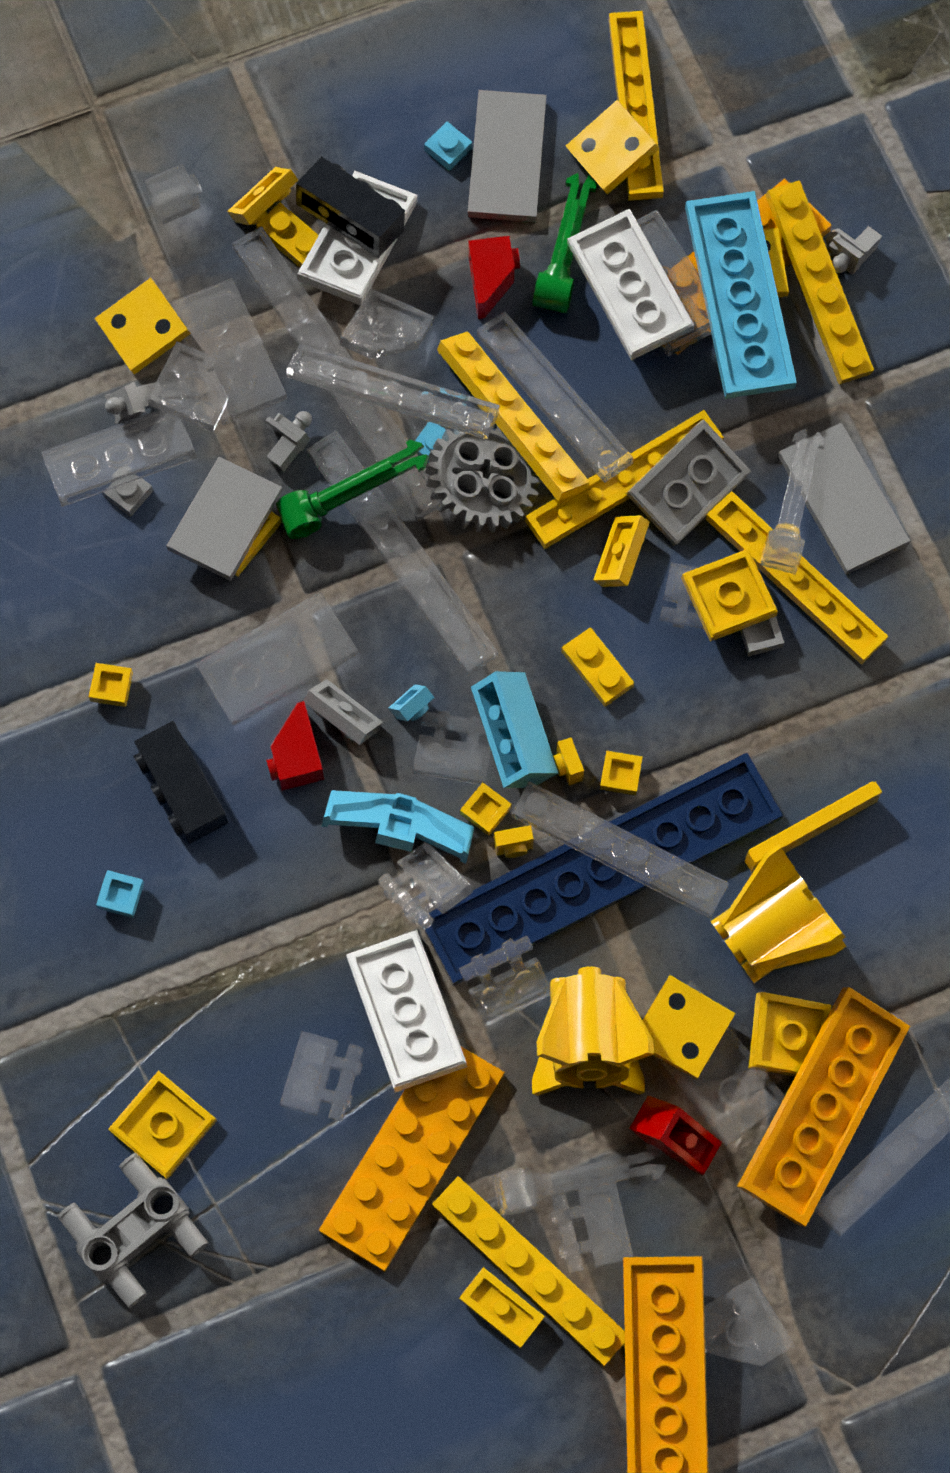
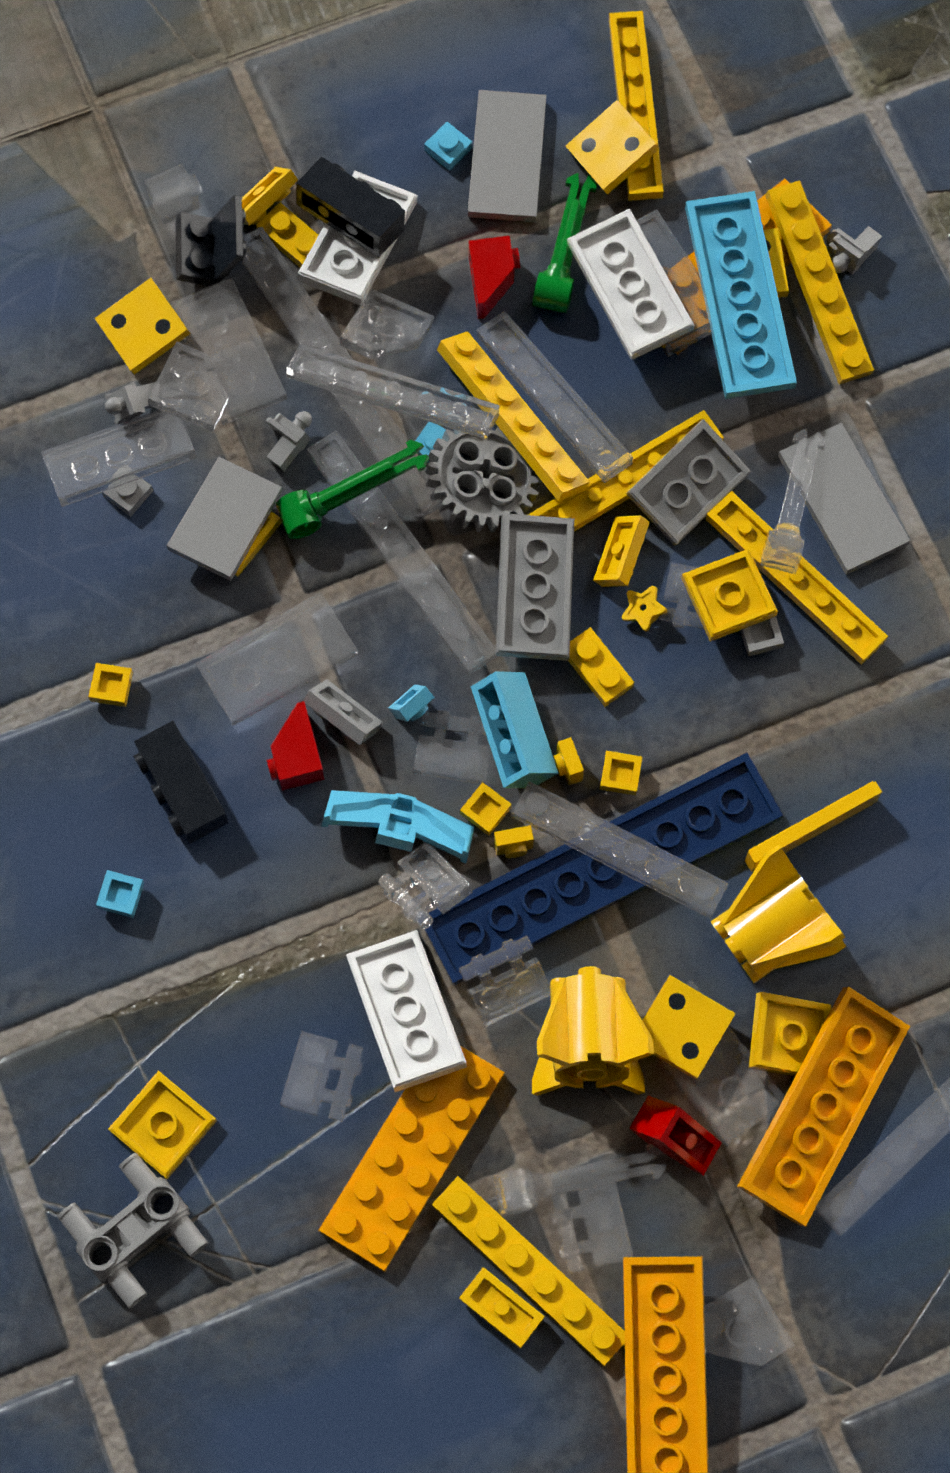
(210, 246): none -> black bracket
(535, 587): none -> light grey tile
(650, 614): none -> yellow plate

